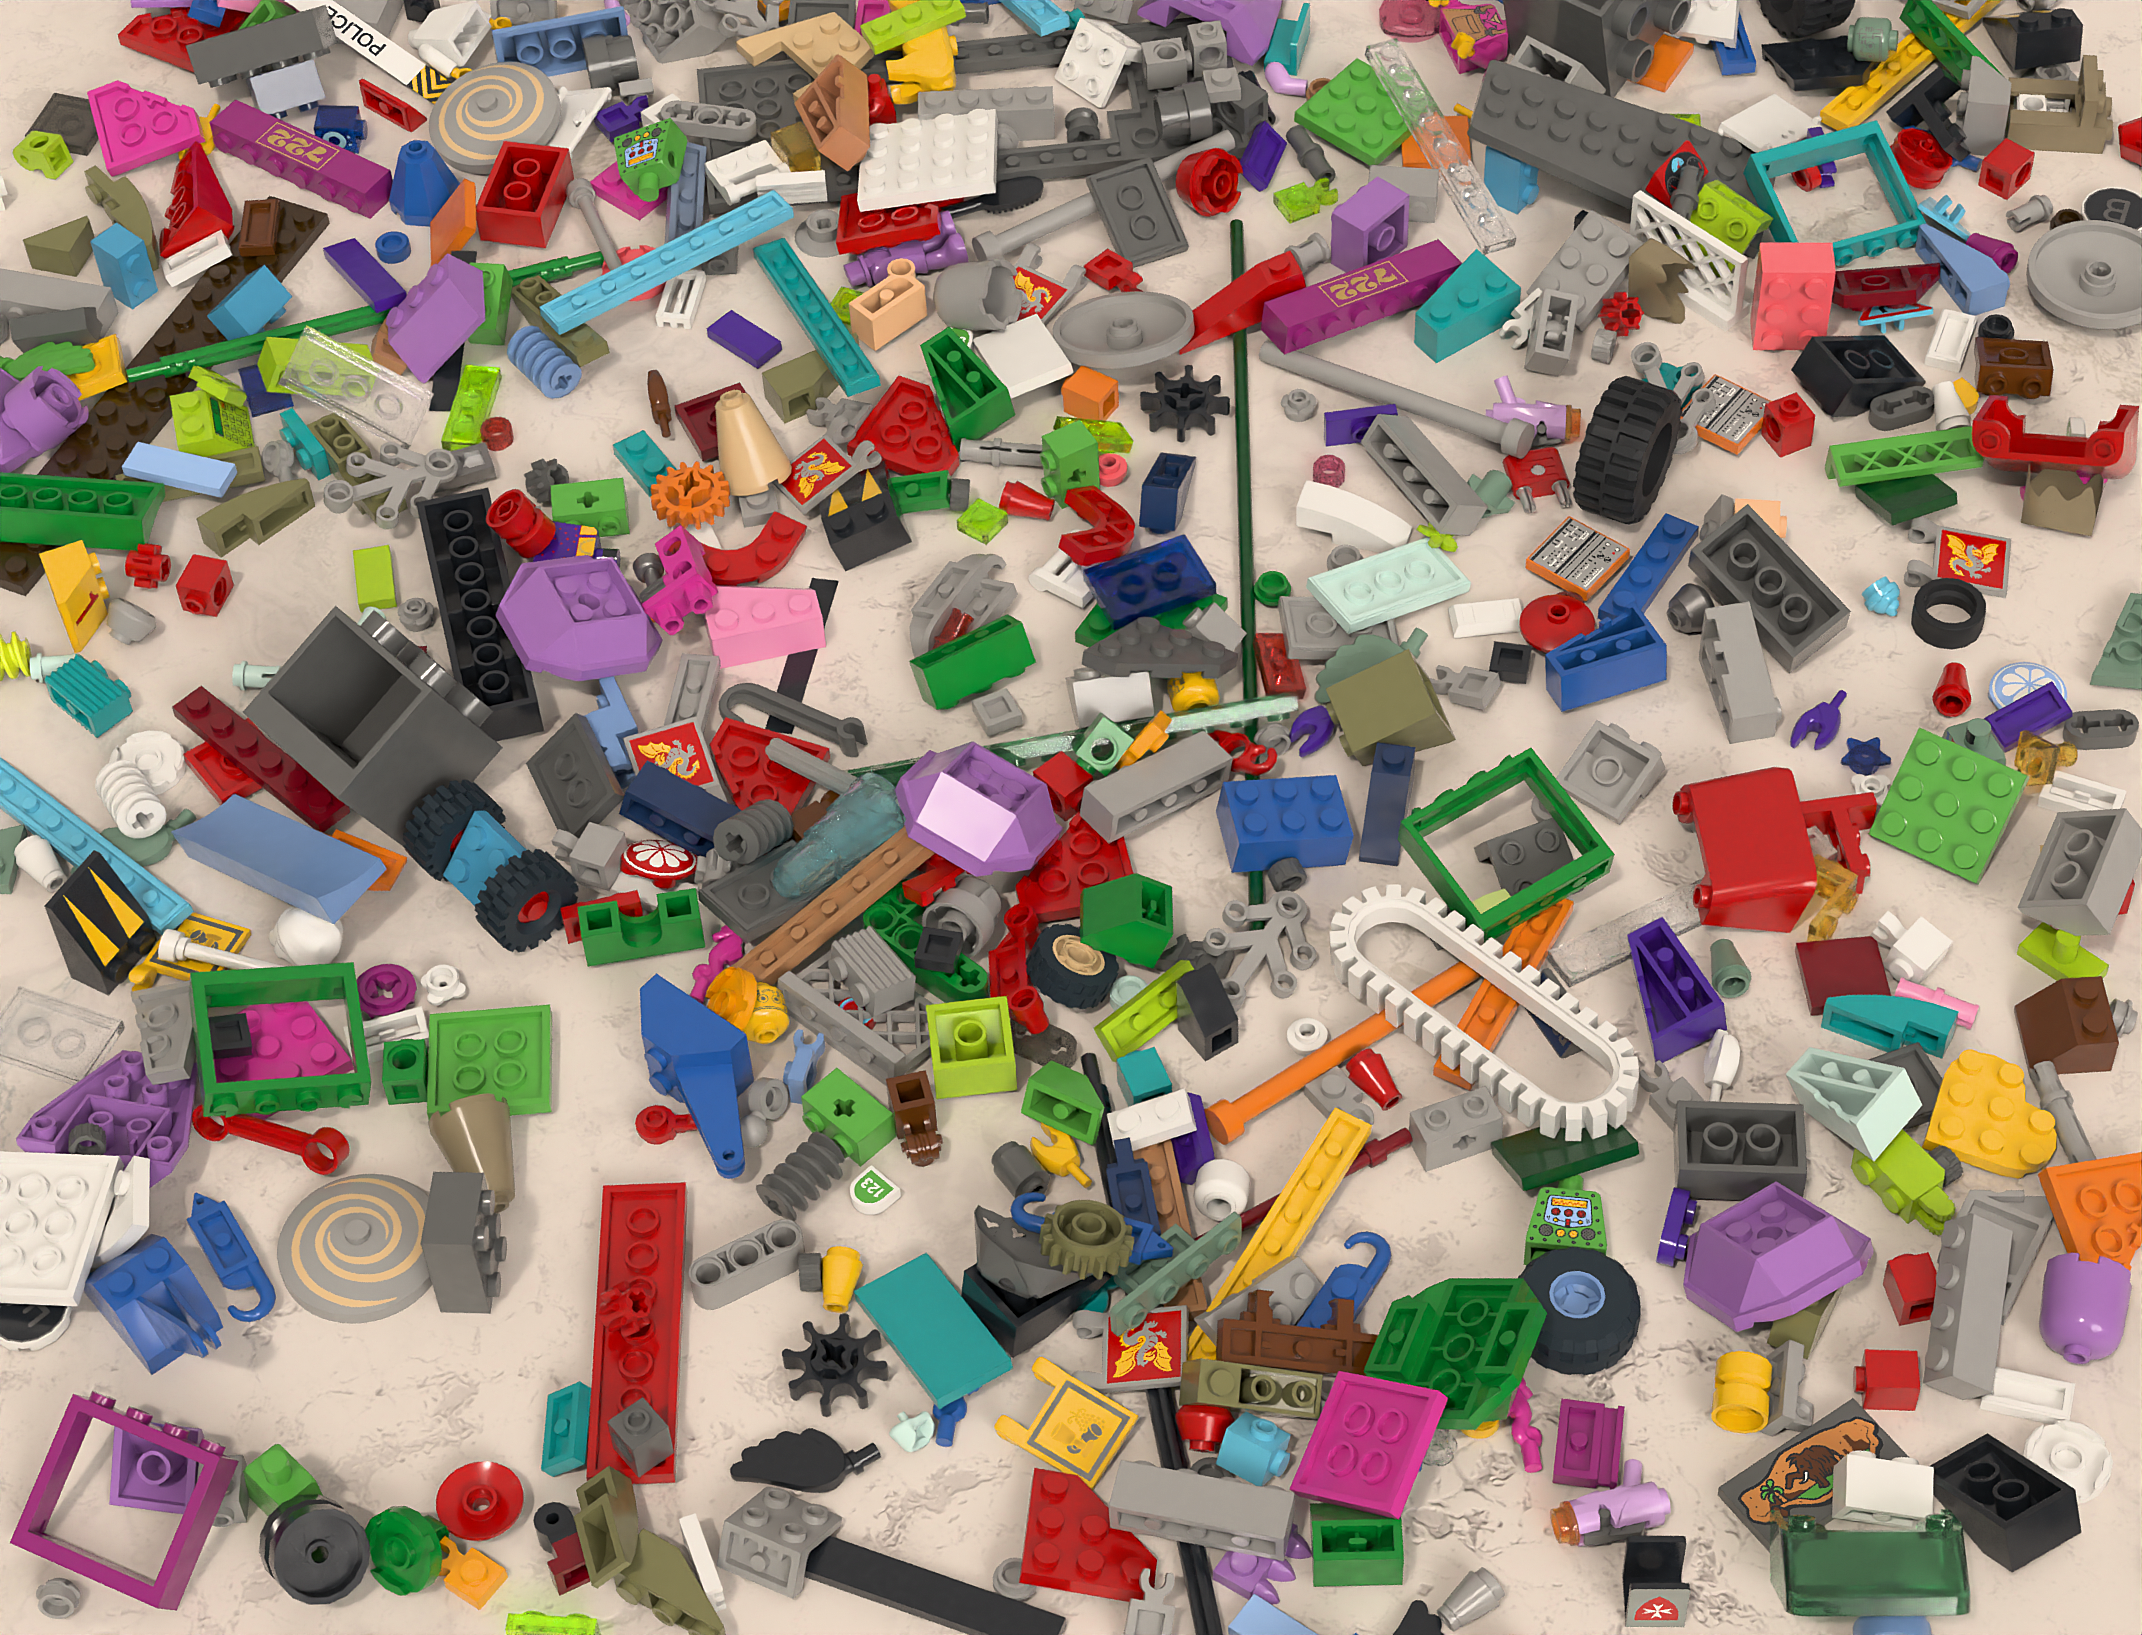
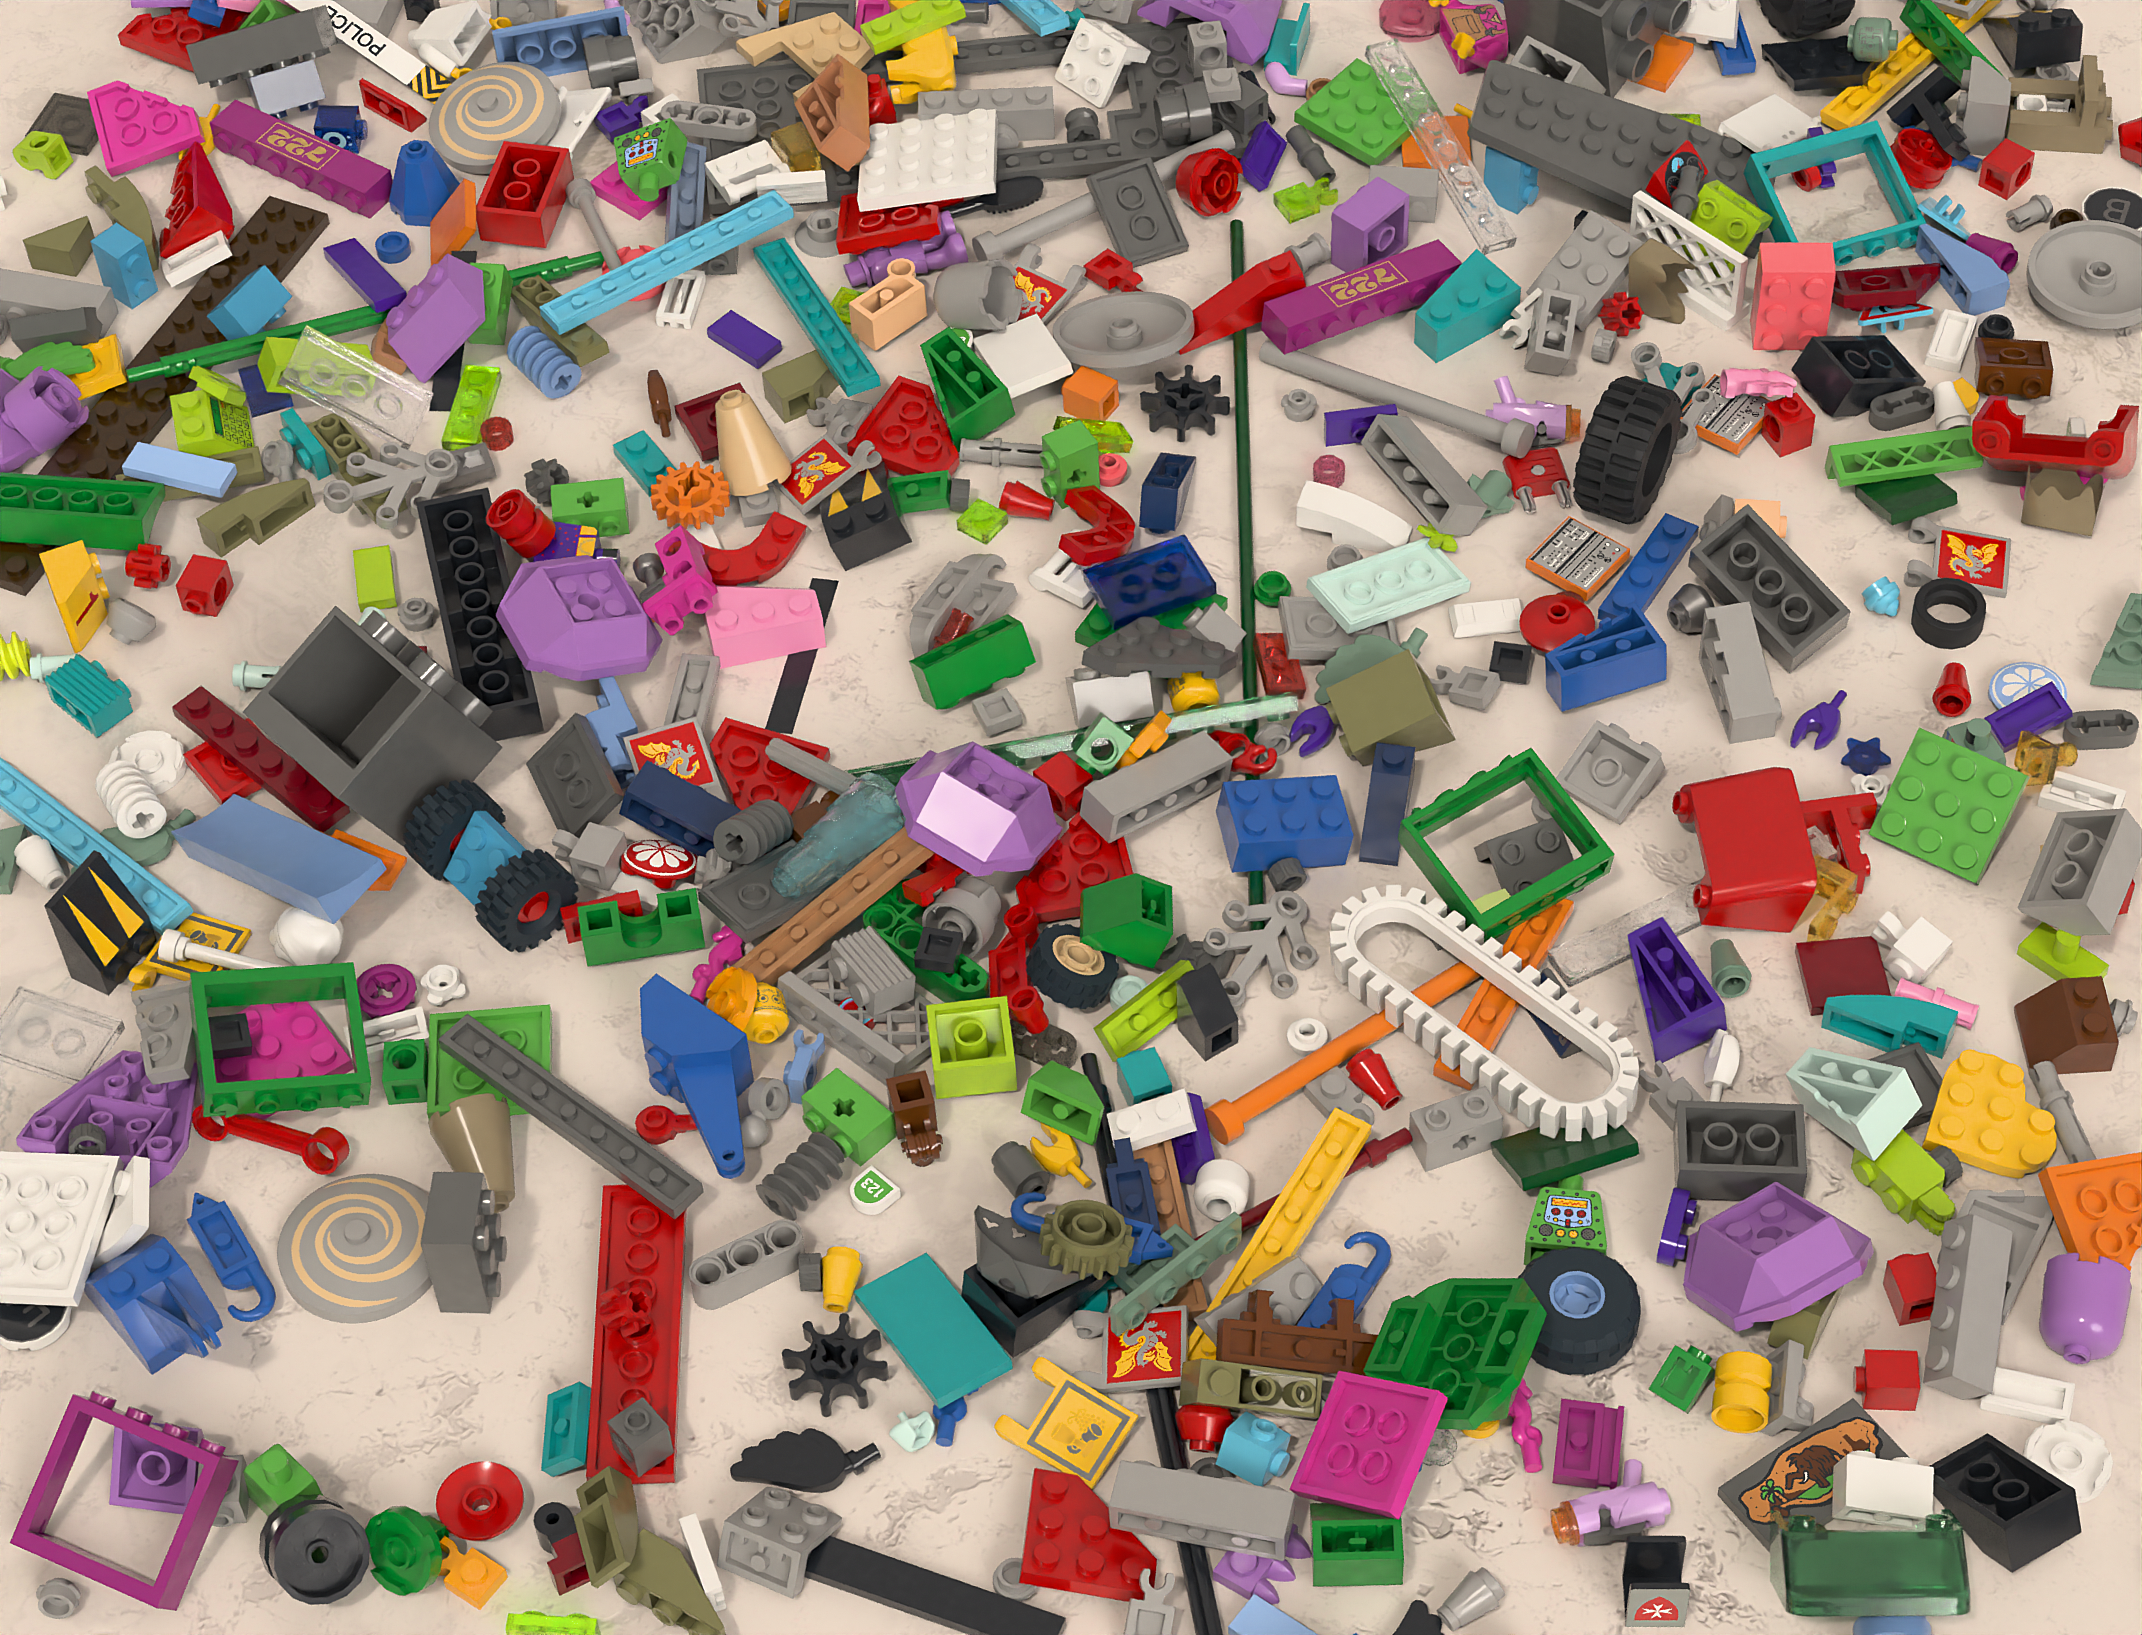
(259, 227): reddish brown tile -> none
(571, 1116): none -> dark grey plate
(843, 732): dark grey piece -> none
(1165, 63): light grey brick -> none
(1683, 1377): none -> green bracket
(1755, 382): none -> bright pink animal

